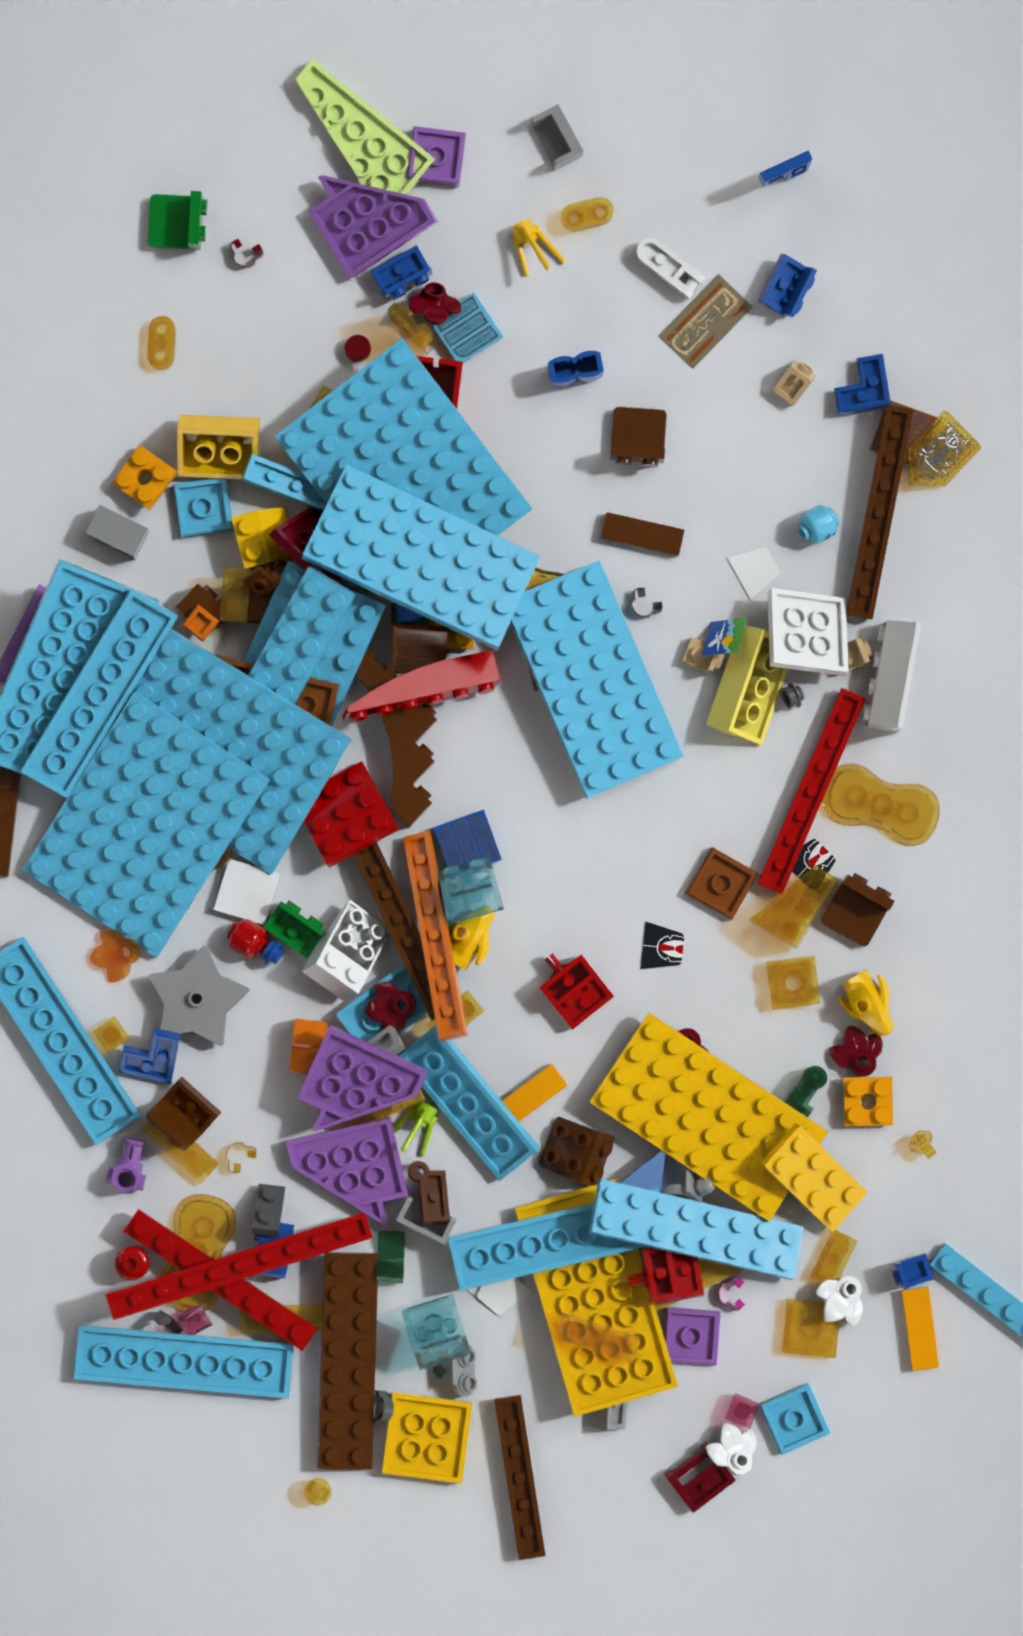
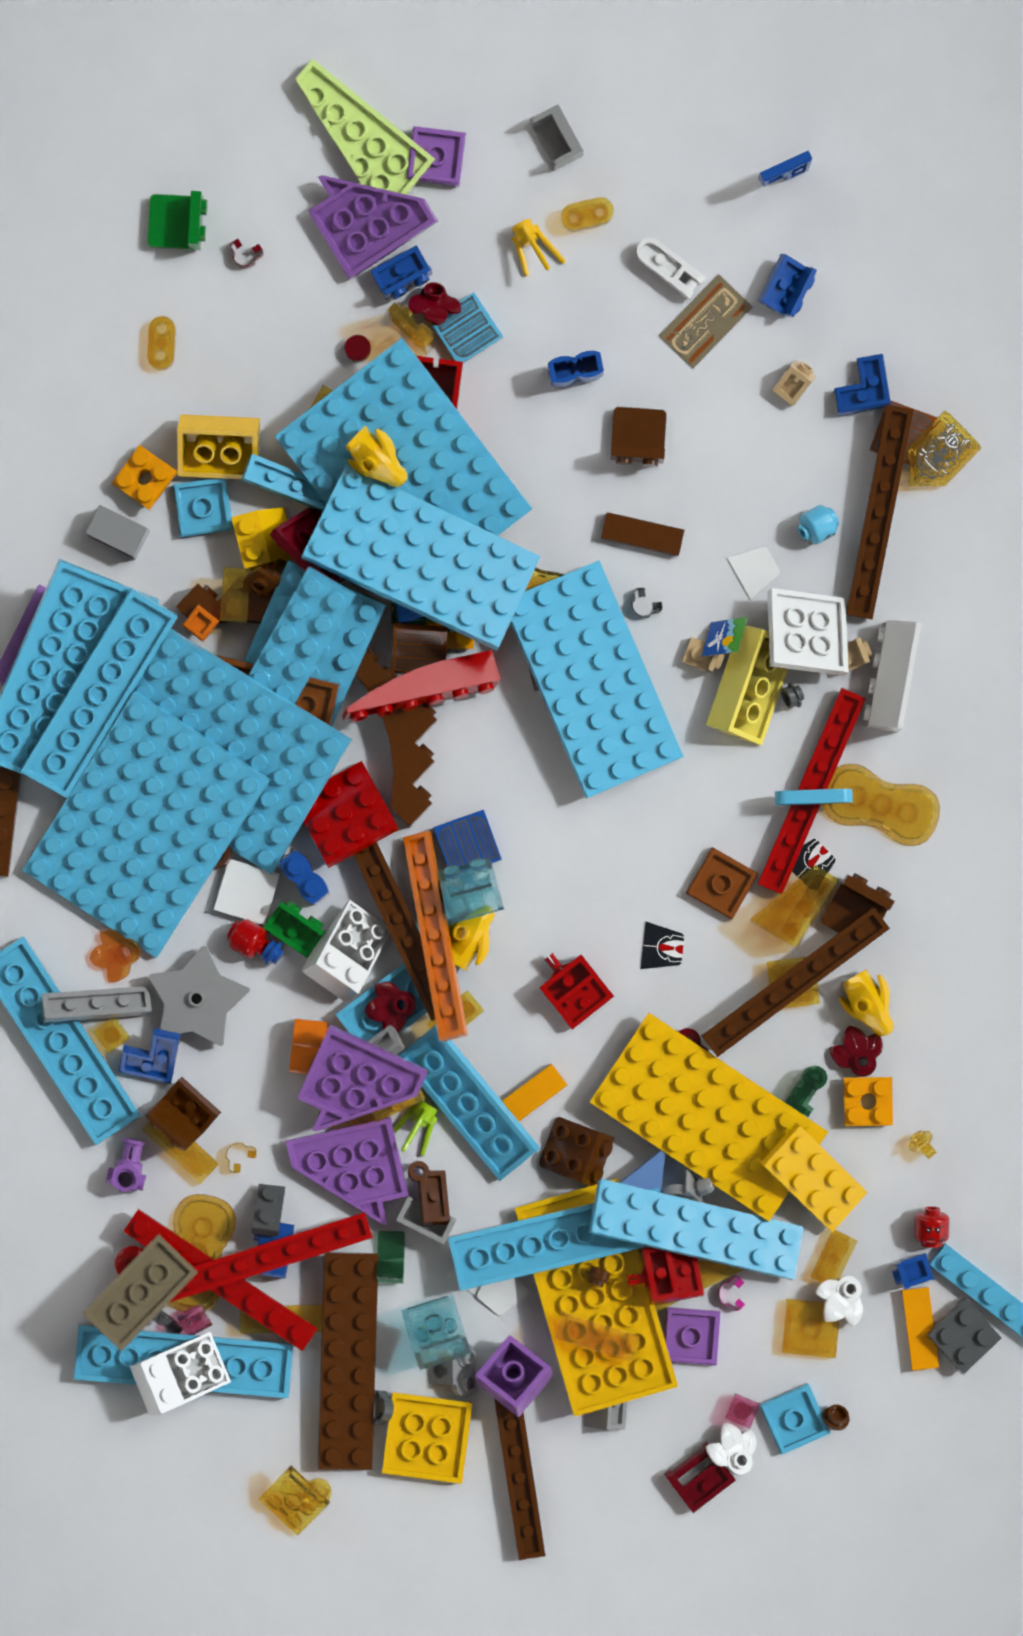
(96, 1004): none -> light grey plate
(140, 1292): none -> dark tan plate
(180, 1374): none -> white slope
(294, 1500): none -> clear yellow plate
(300, 871): none -> blue brick
(376, 457): none -> yellow animal
(514, 1376): none -> medium lavender brick
(598, 1276): none -> reddish brown plate
(795, 982): none -> reddish brown plate
(808, 797): none -> medium azure beam
(836, 1417): none -> reddish brown plate
(931, 1227): none -> red head
(963, 1336): none -> dark grey plate

